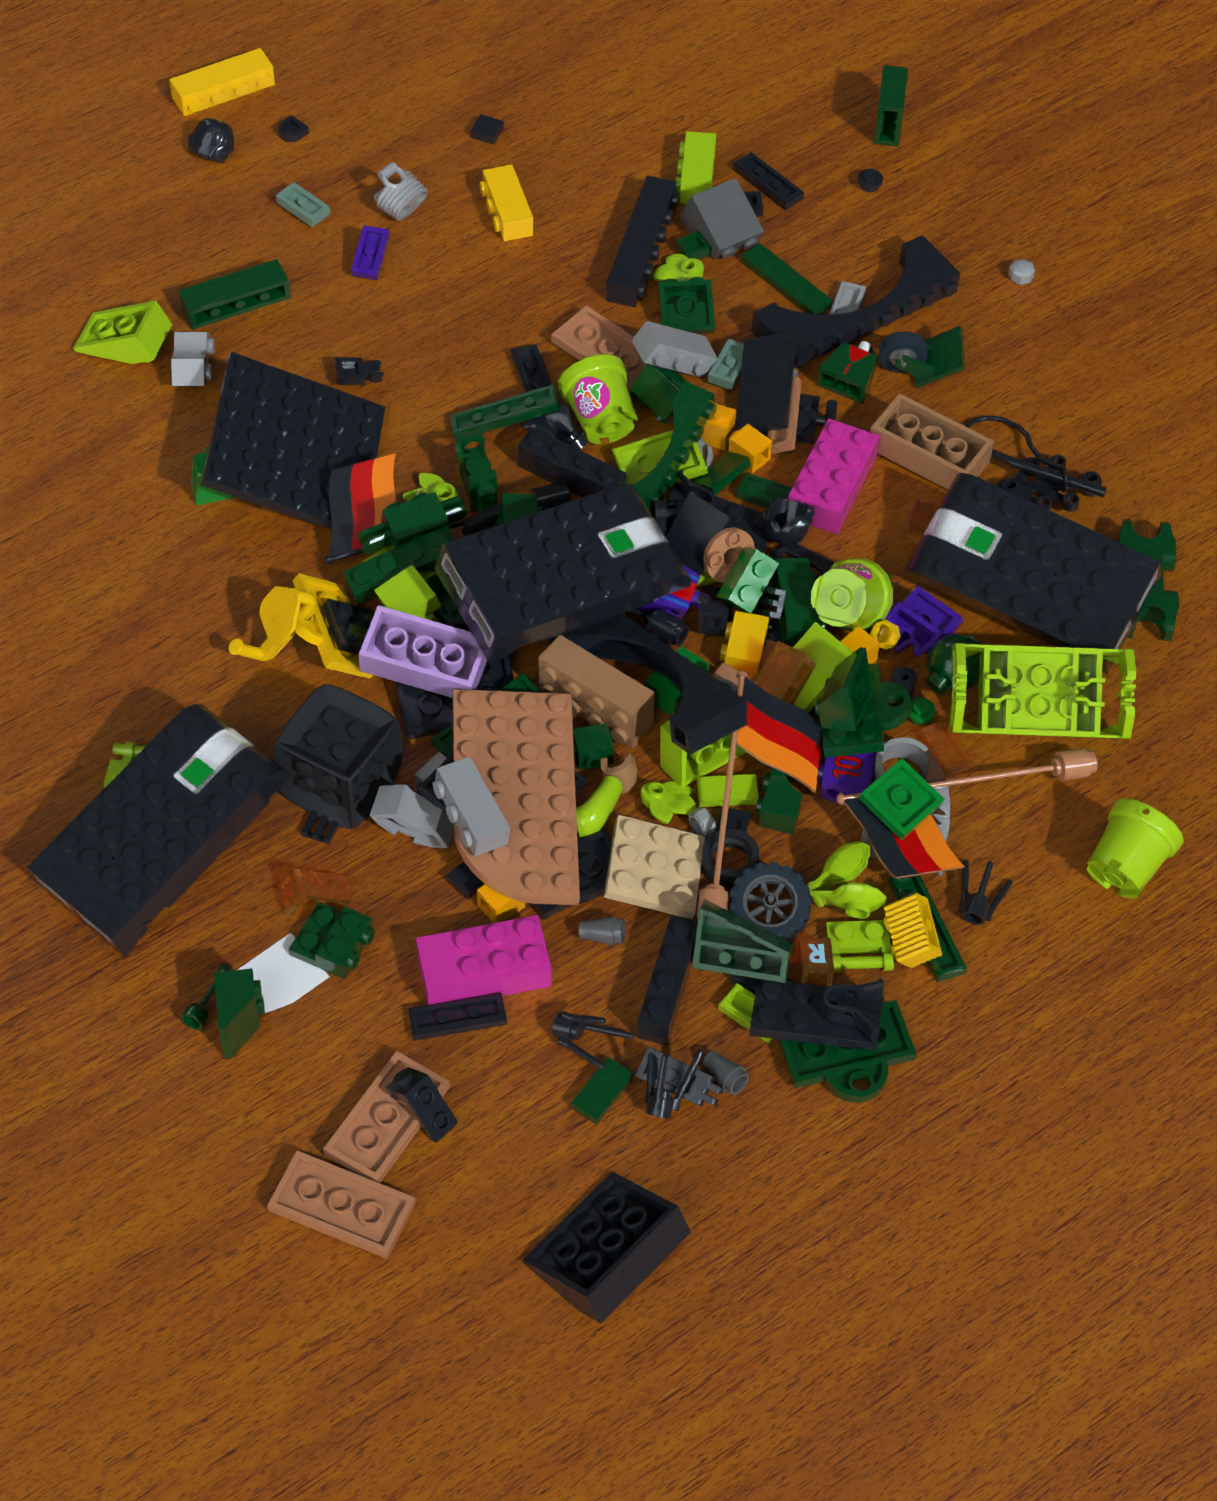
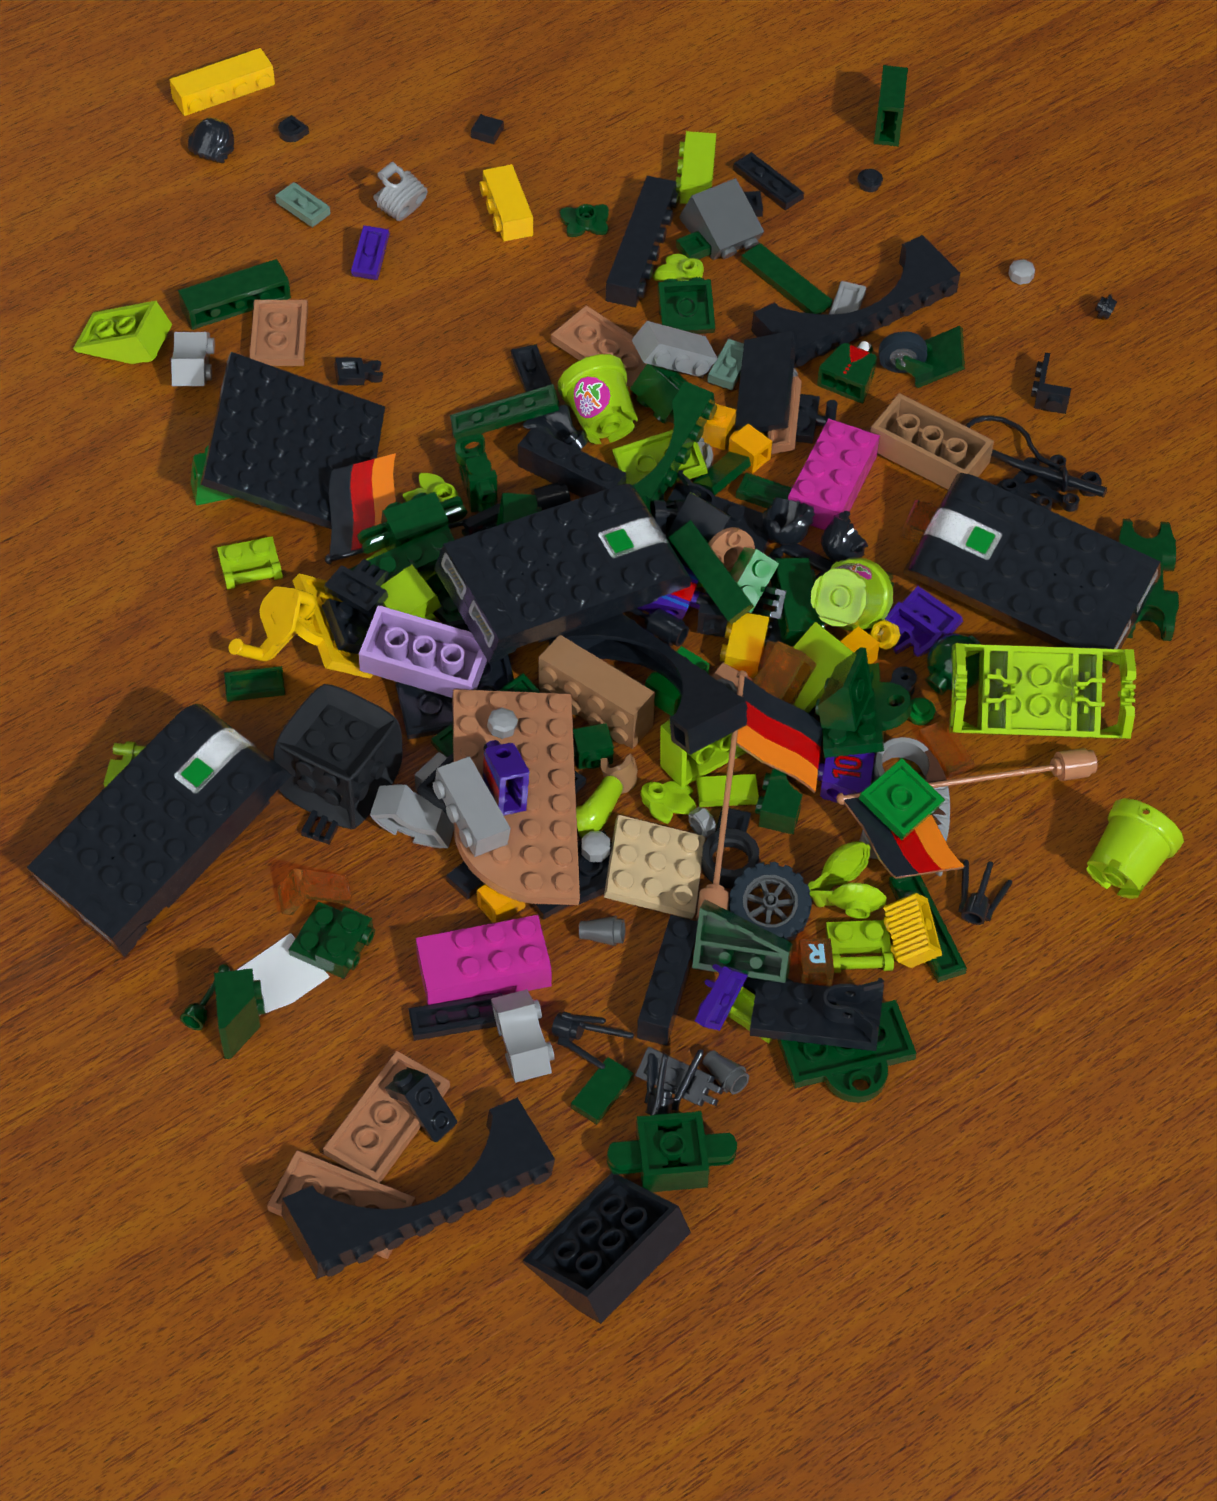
(246, 557): none -> lime plate
(254, 683): none -> dark green tile
(279, 332): none -> nougat plate
(342, 1234): none -> black arch
(359, 587): none -> black hinge
(502, 723): none -> light grey tile
(505, 764): none -> dark purple torso
(519, 1026): none -> light grey brick
(585, 219): none -> dark green animal
(595, 846): none -> light grey tile
(672, 1139): none -> dark green brick
(711, 572): none -> dark green tile
(720, 1000): none -> dark purple plate
(842, 540): none -> black hair
(1049, 396): none -> black bracket
(1105, 306): none -> black plate

